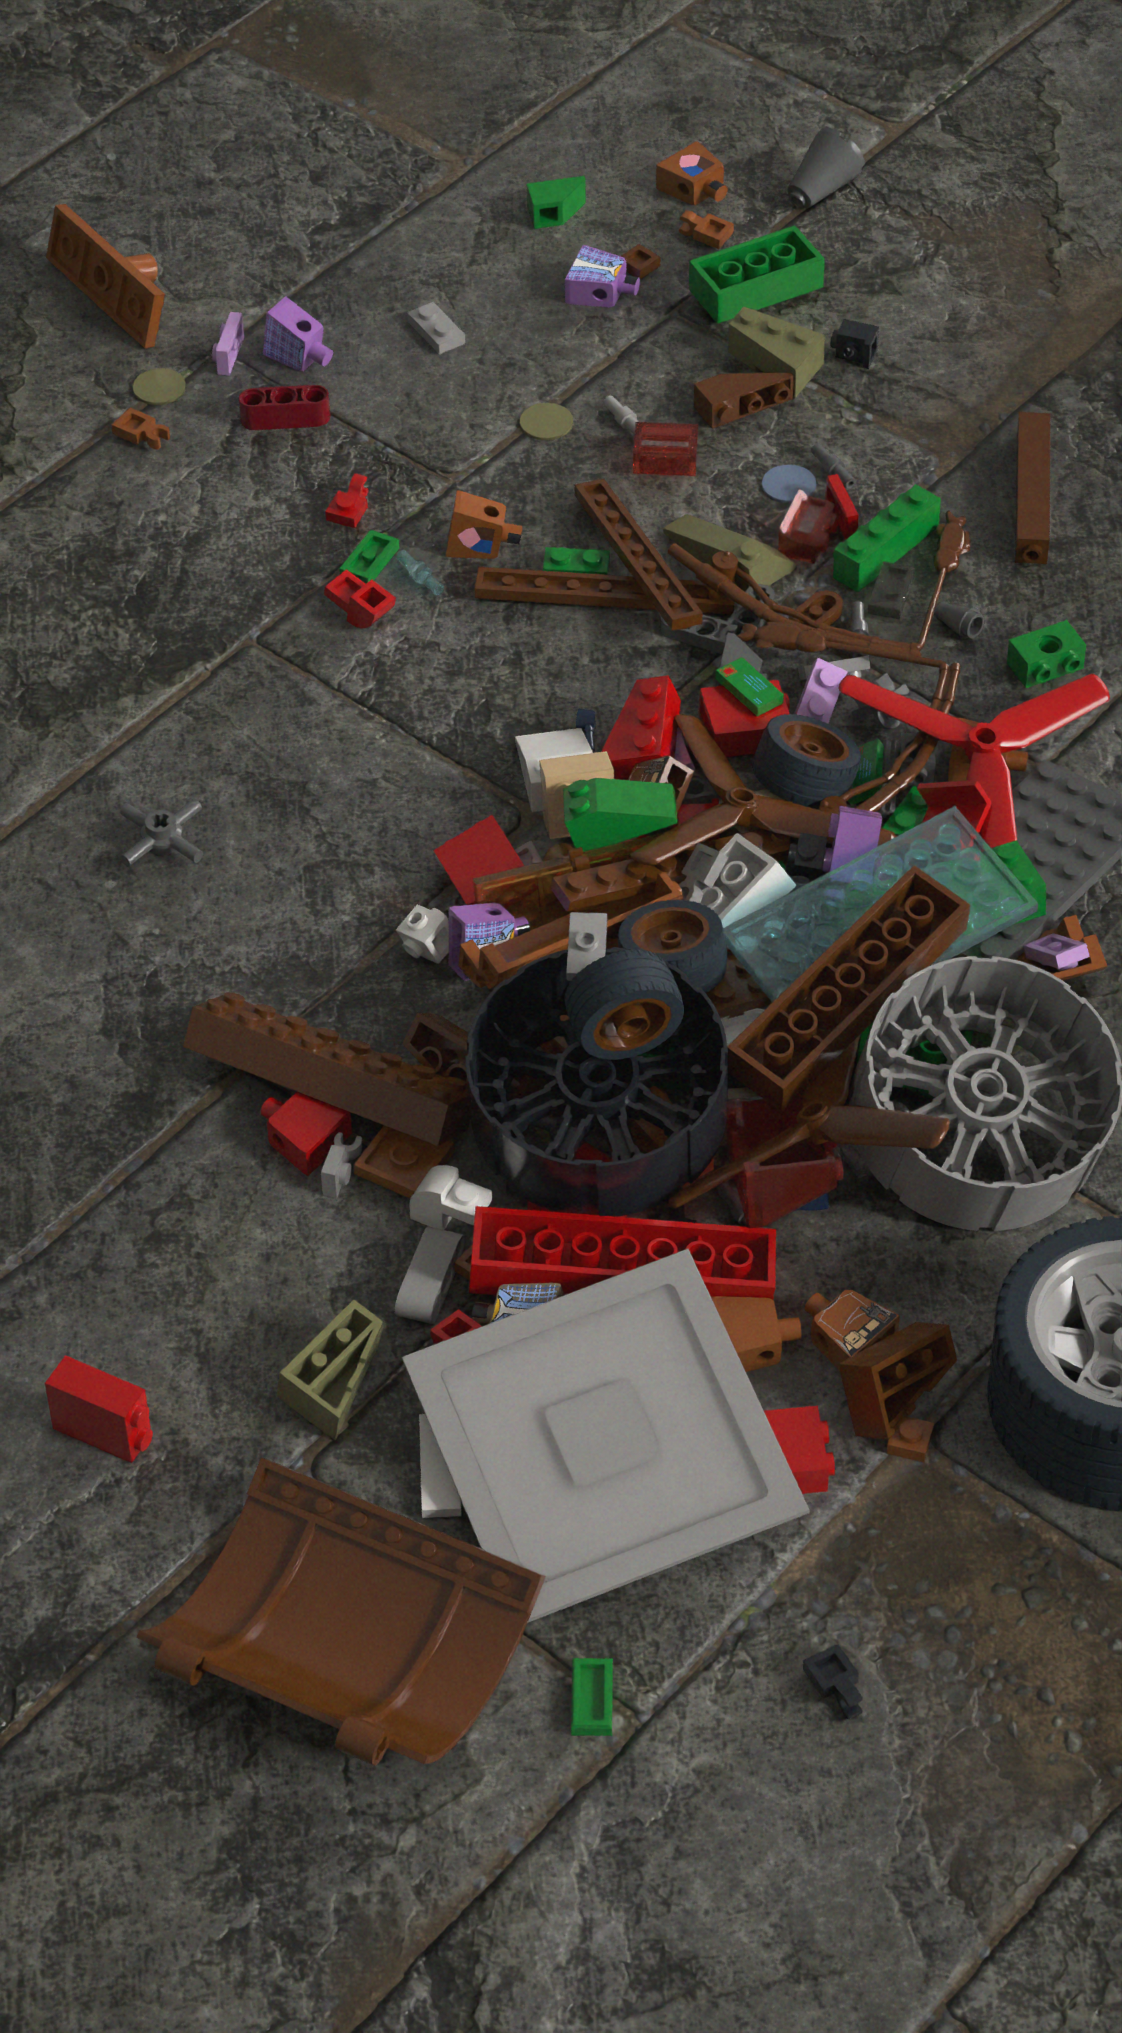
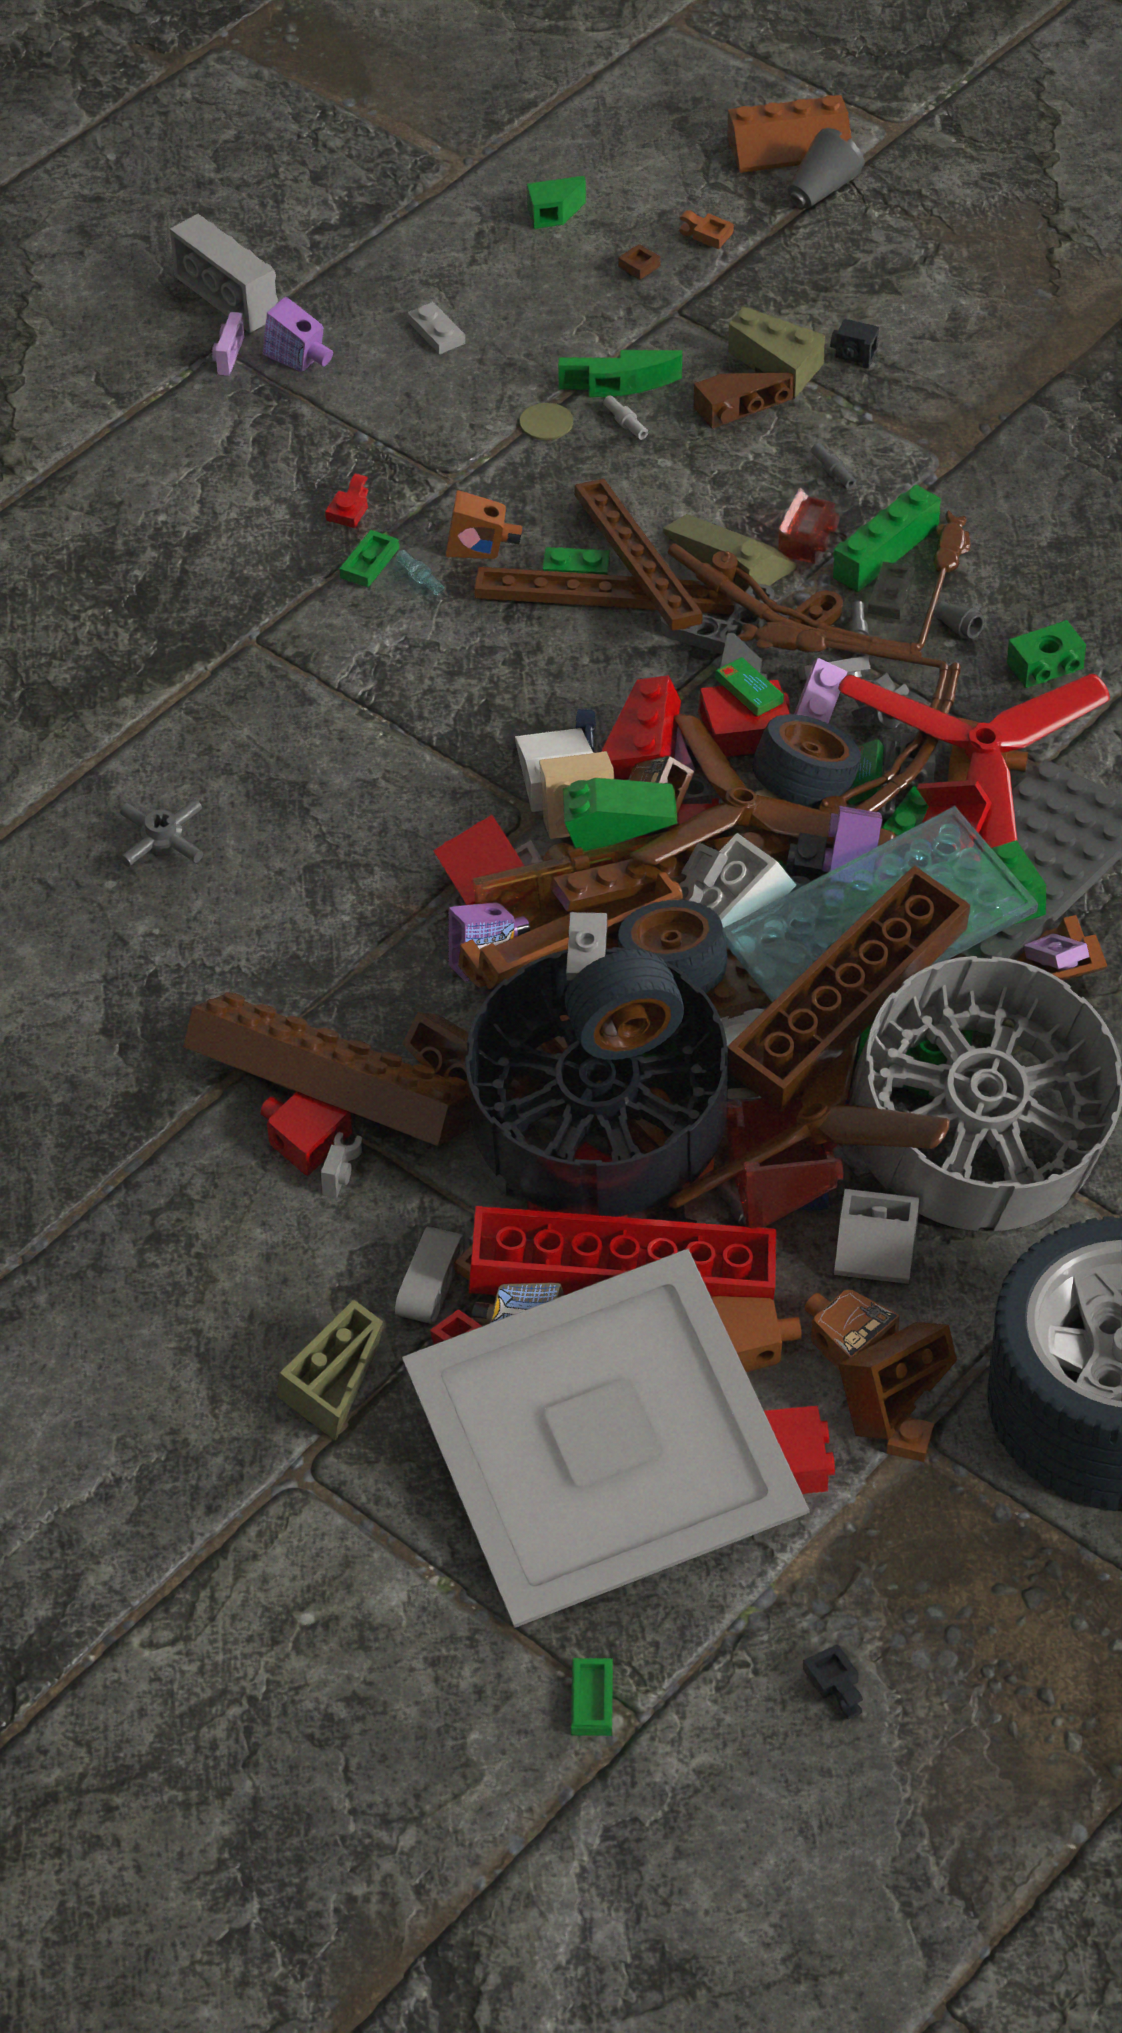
(99, 1409): red brick -> none
(114, 282): dark orange plate -> none
(137, 426): dark orange plate -> none
(159, 386): olive piece -> none
(223, 271): none -> light grey brick
(284, 407): dark red beam -> none
(352, 1618): reddish brown panel -> none
(361, 601): red brick -> none
(400, 1160): dark orange plate -> none
(425, 933): white brick -> none
(438, 1490): white tile -> none
(446, 1196): white brick -> none
(598, 279): medium lavender torso -> none
(630, 374): none -> green slope
(665, 449): clear red window -> none
(692, 175): dark orange torso -> none
(756, 273): green brick -> none
(782, 132): none -> dark orange slope
(784, 481): sand blue piece -> none
(848, 515): red tile -> none
(876, 1236): none -> light grey slope
(1032, 488): reddish brown brick -> none

